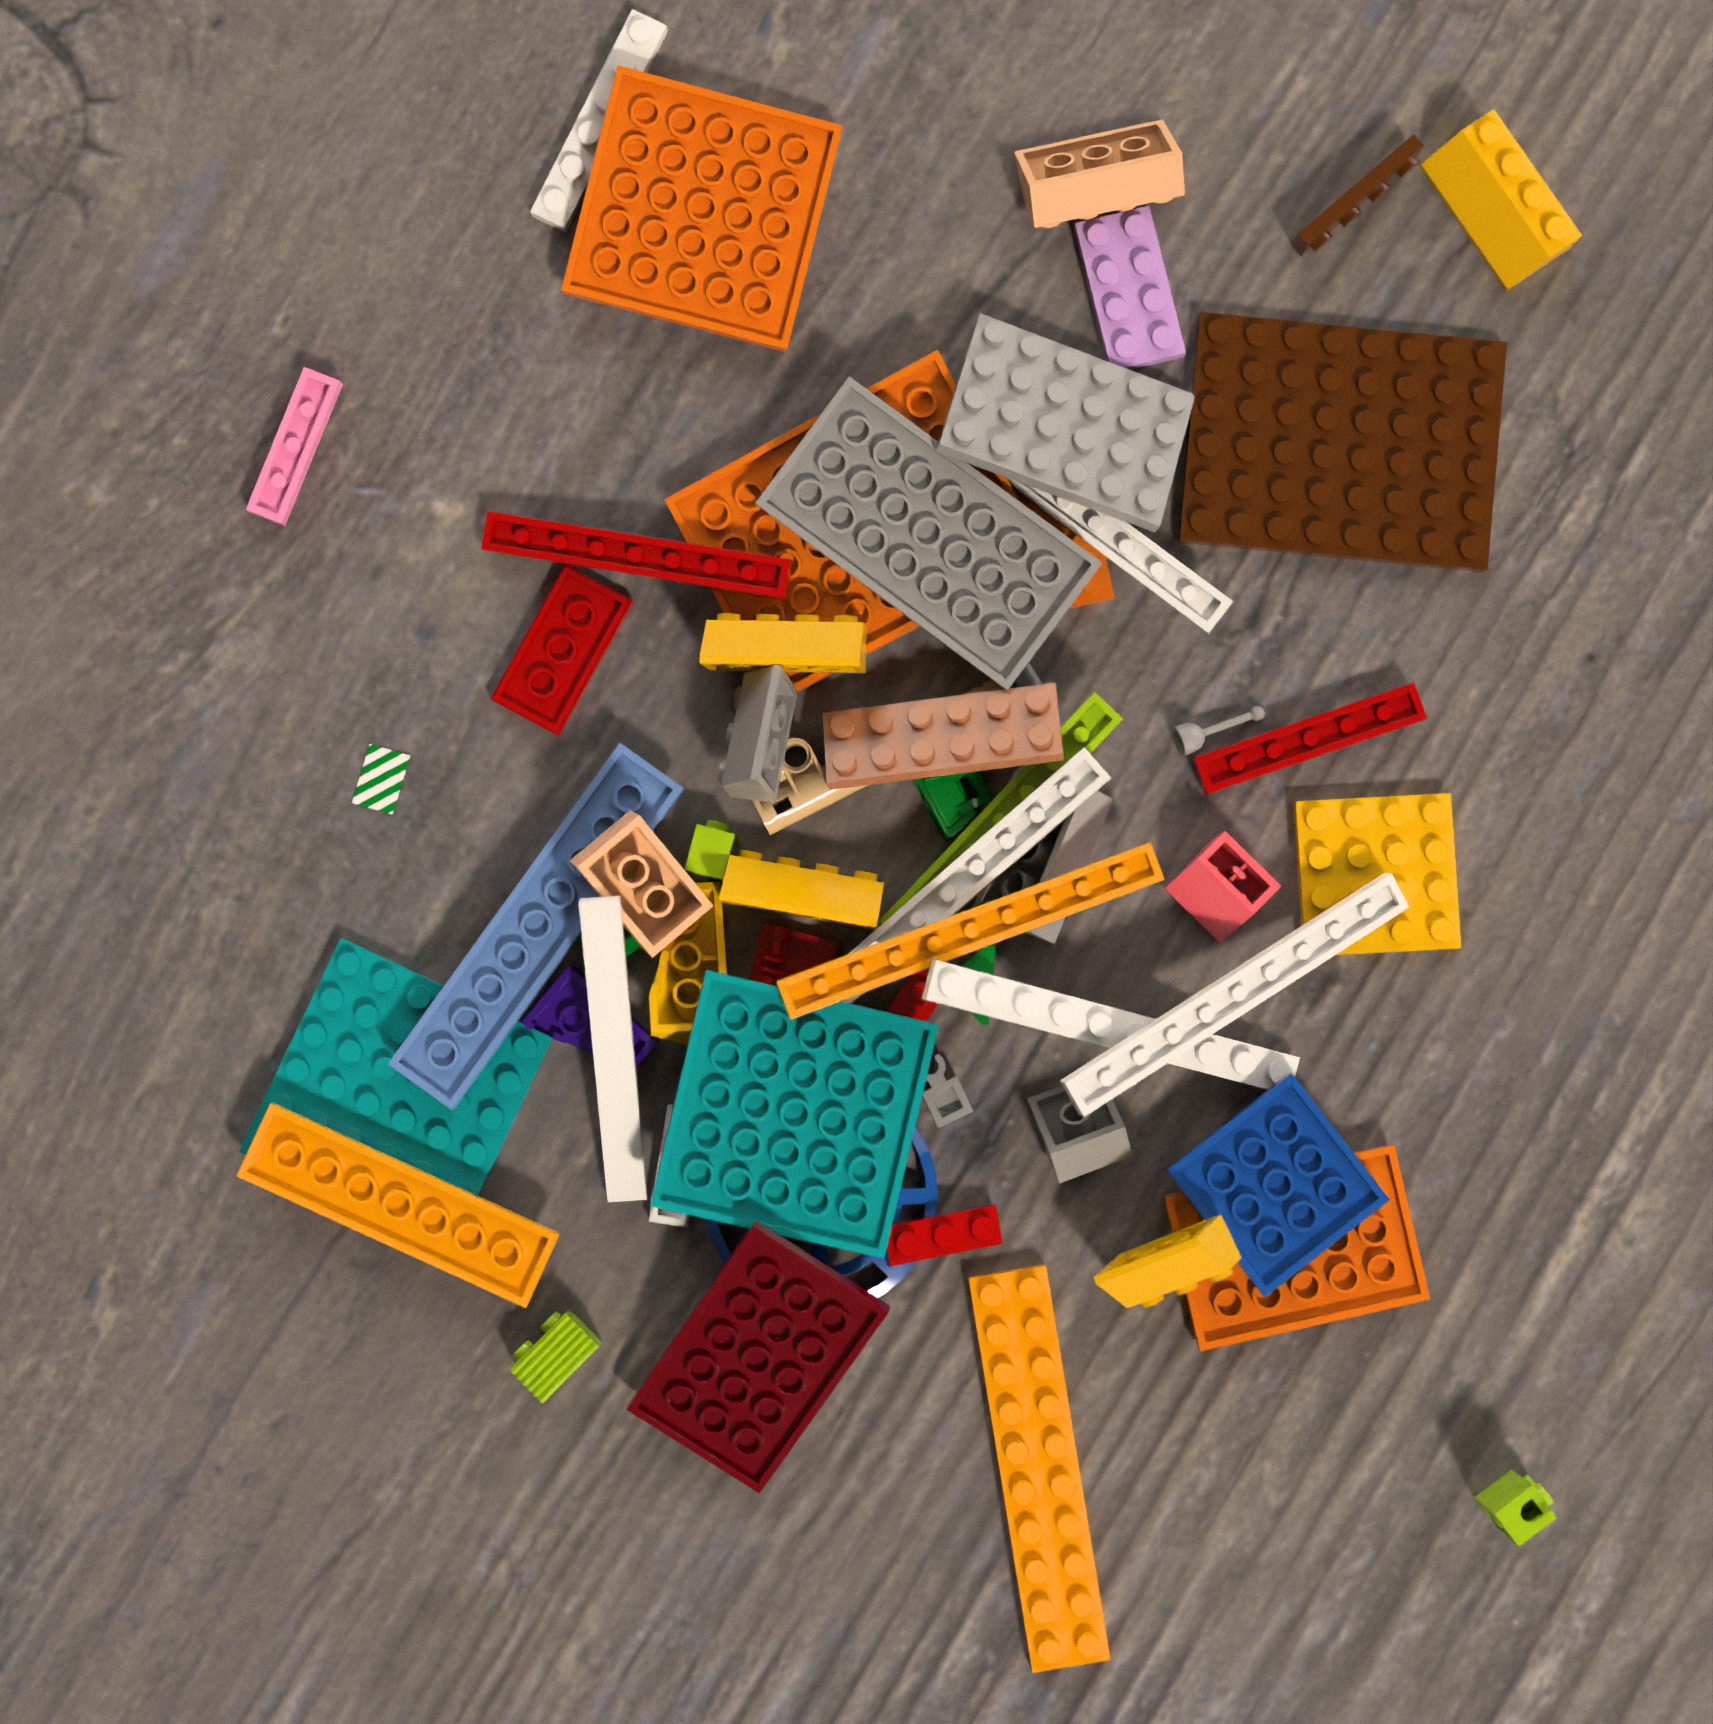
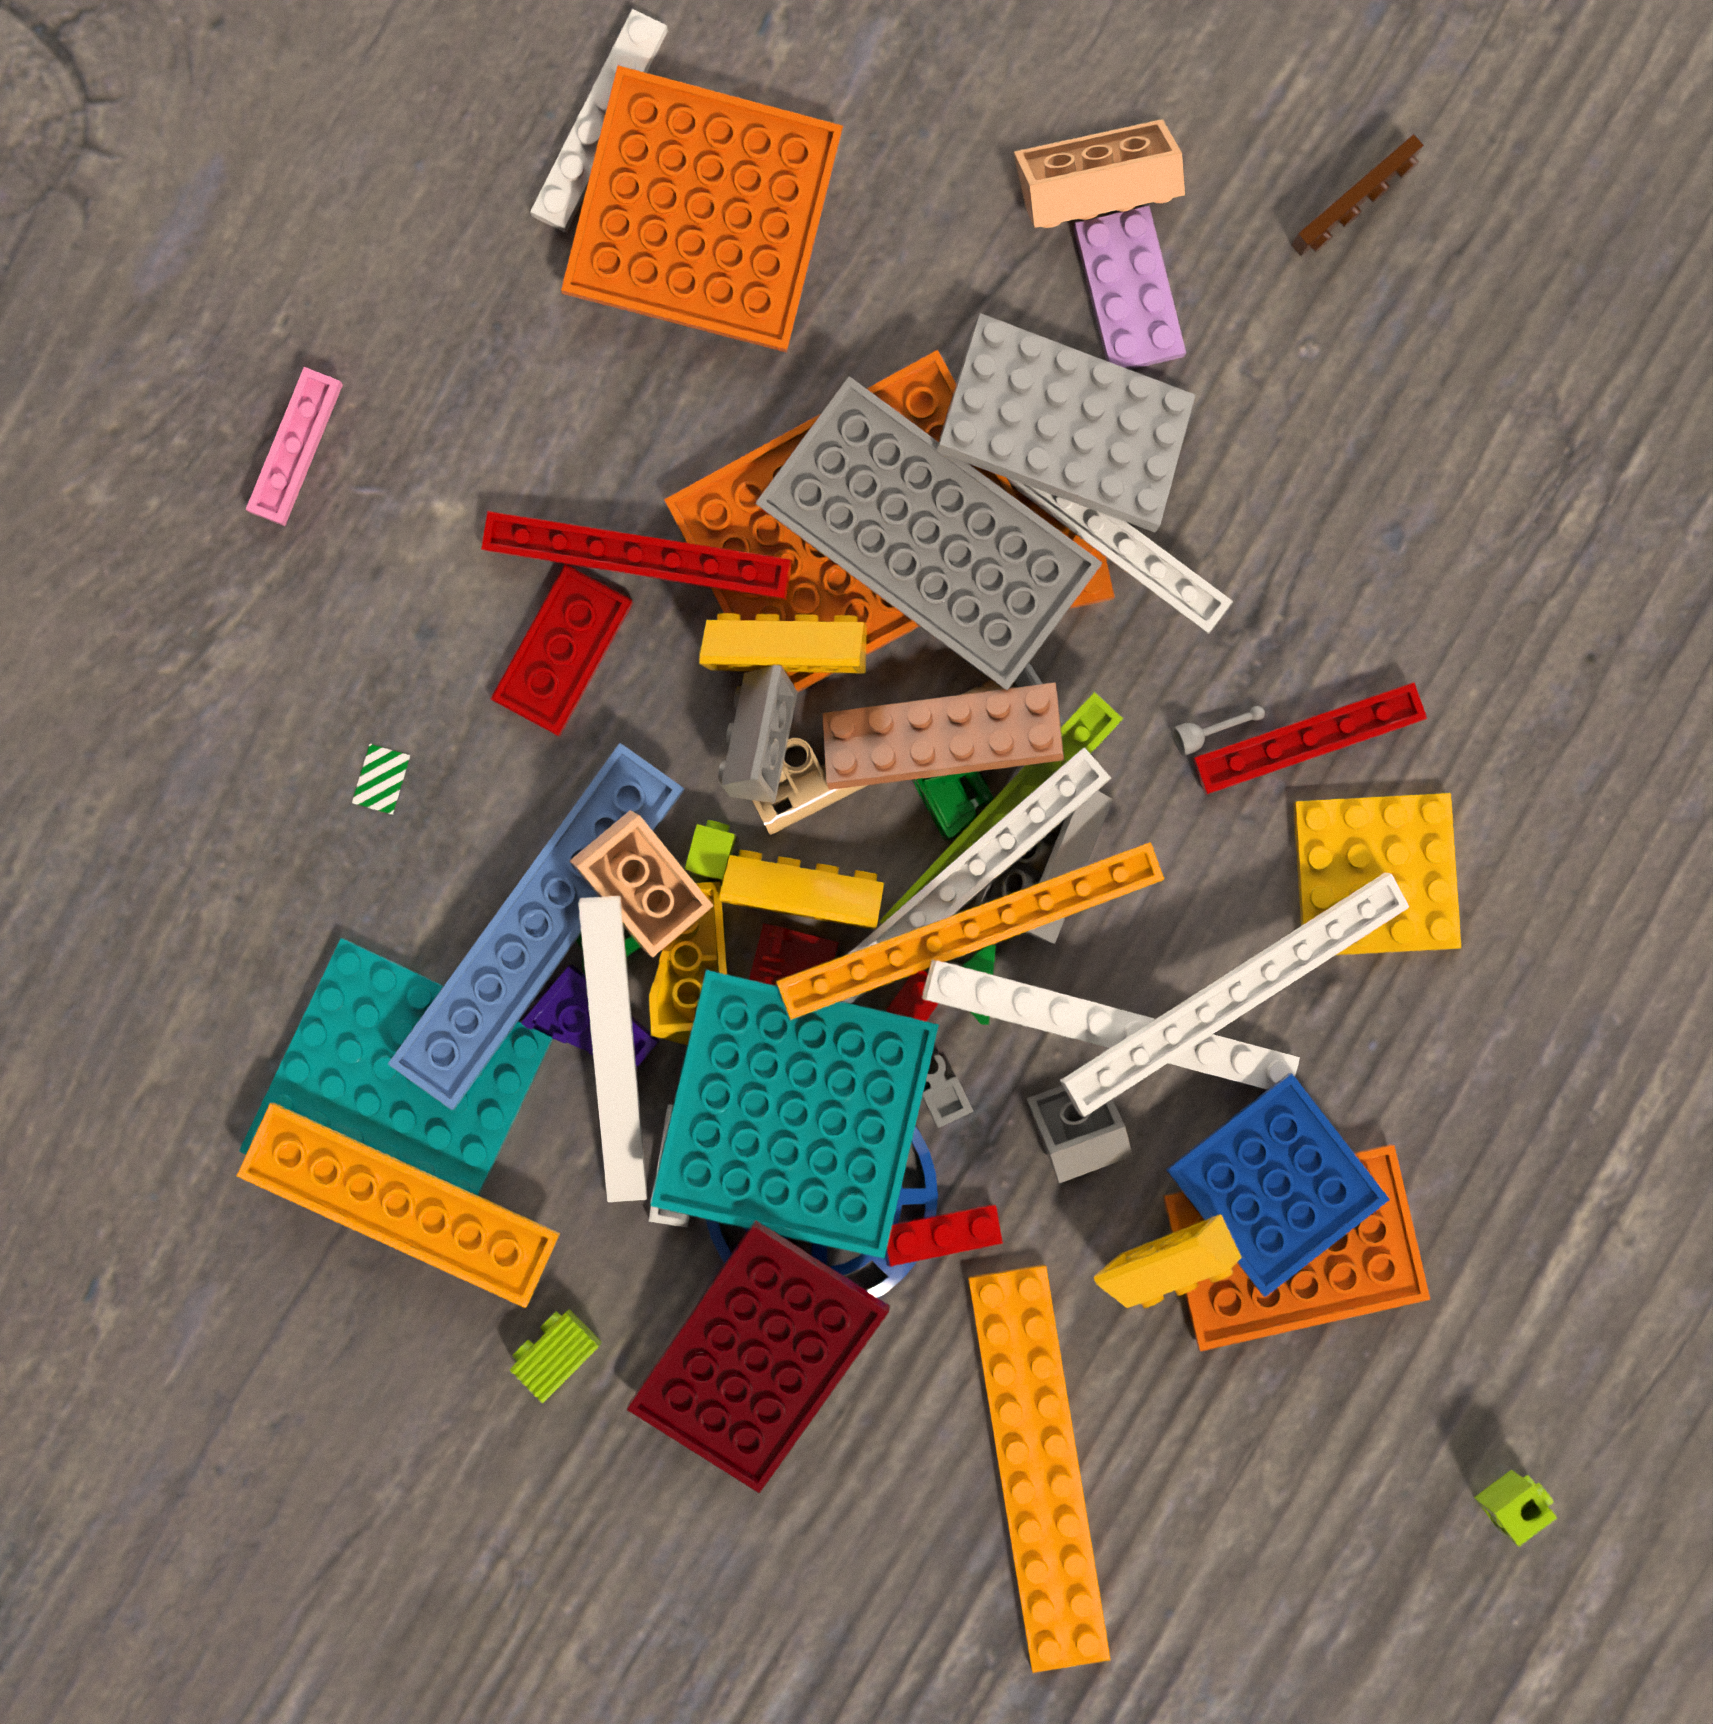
(1222, 887): coral slope -> none
(1342, 442): reddish brown plate -> none
(1500, 200): yellow slope -> none

